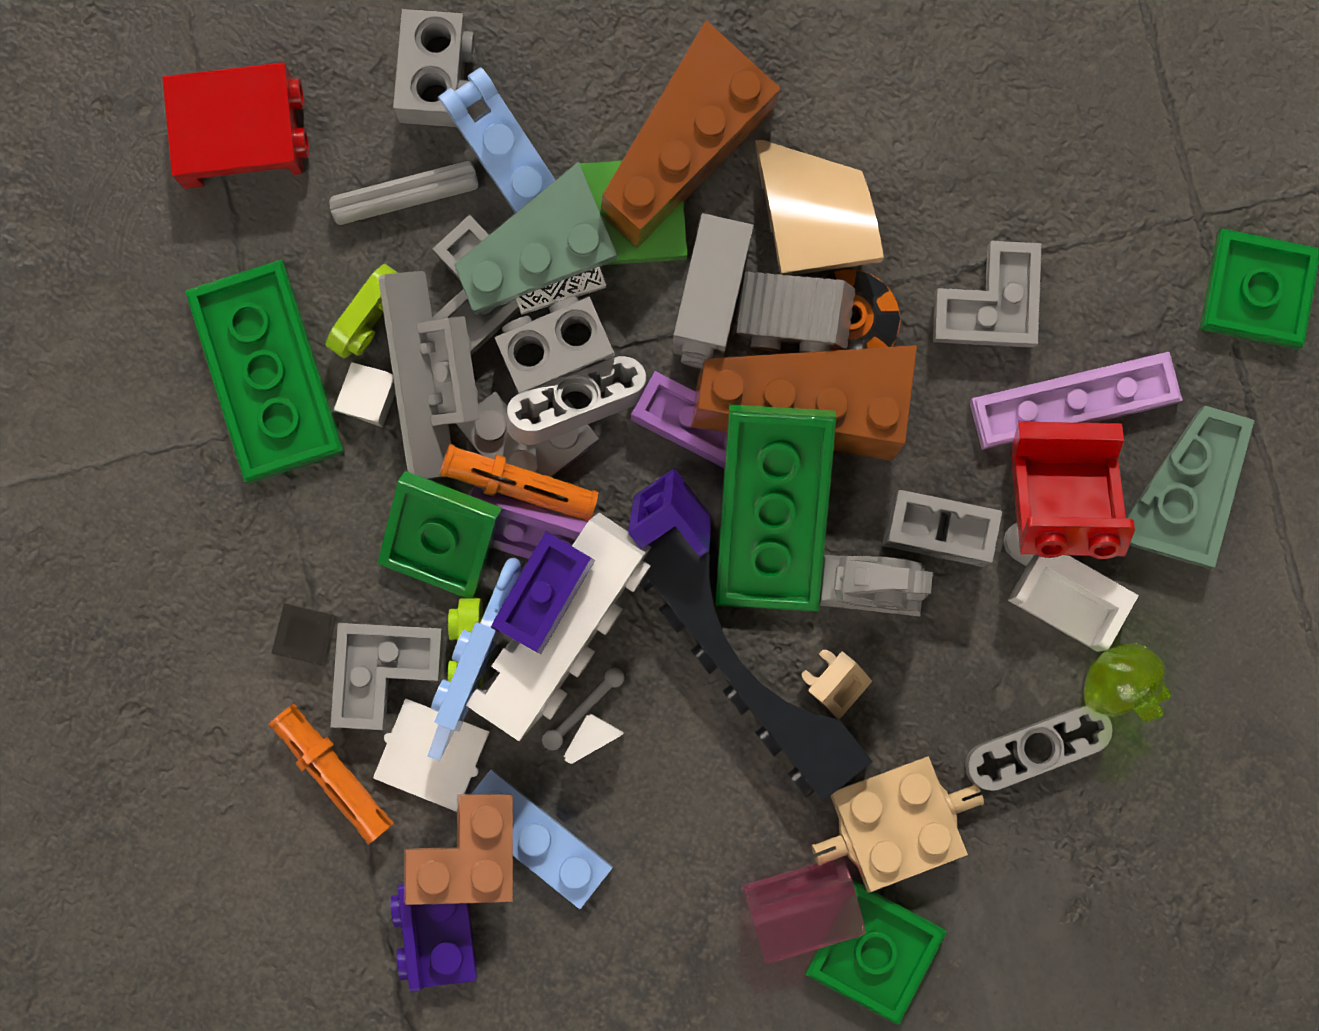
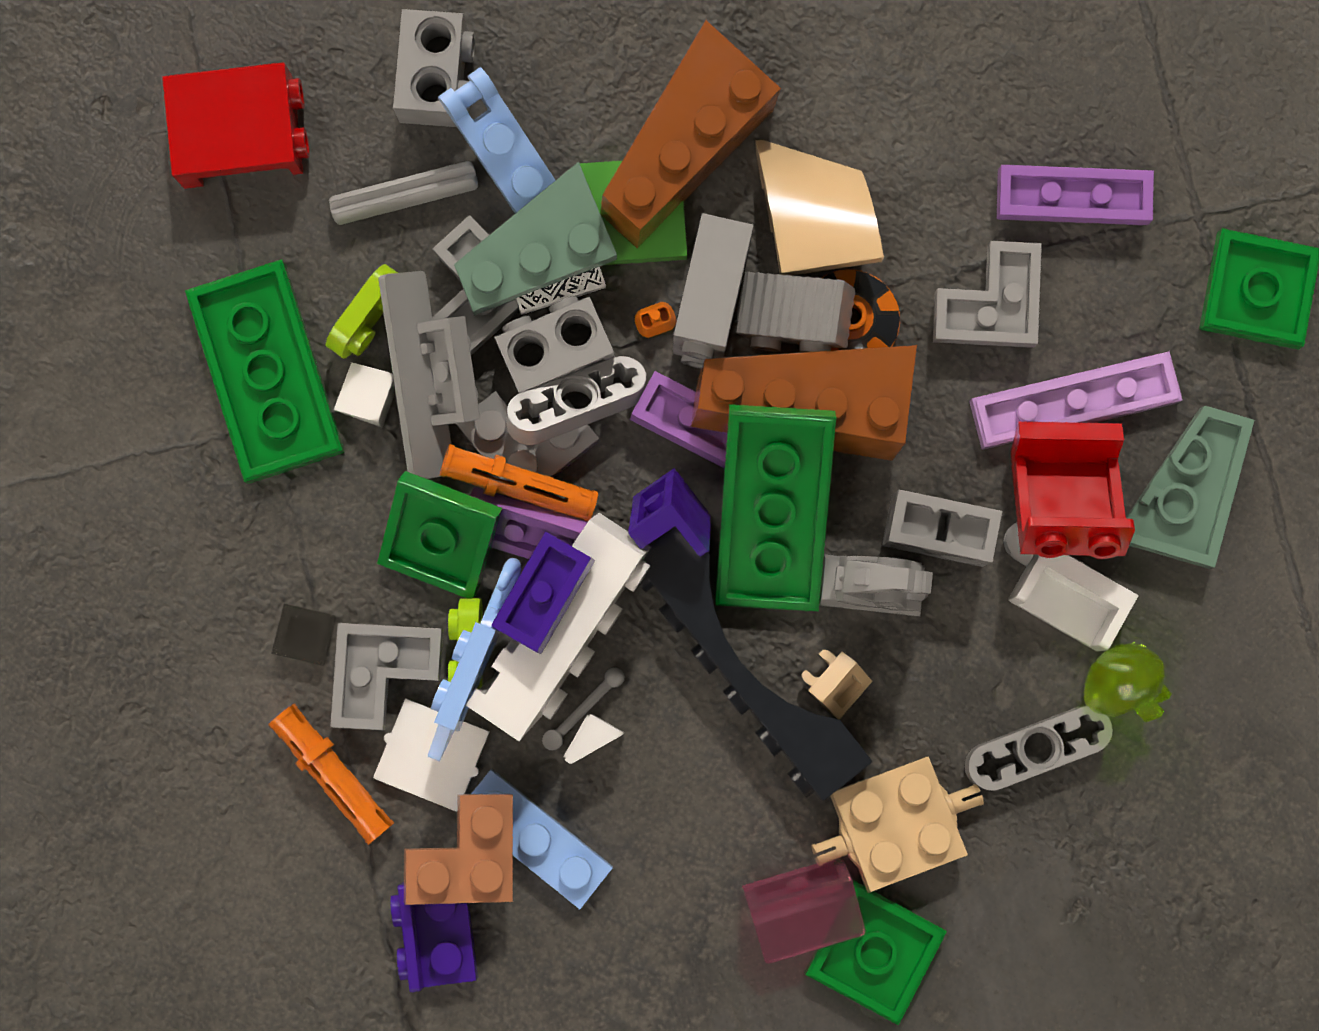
(655, 319): none -> orange rock
(1075, 195): none -> medium lavender plate

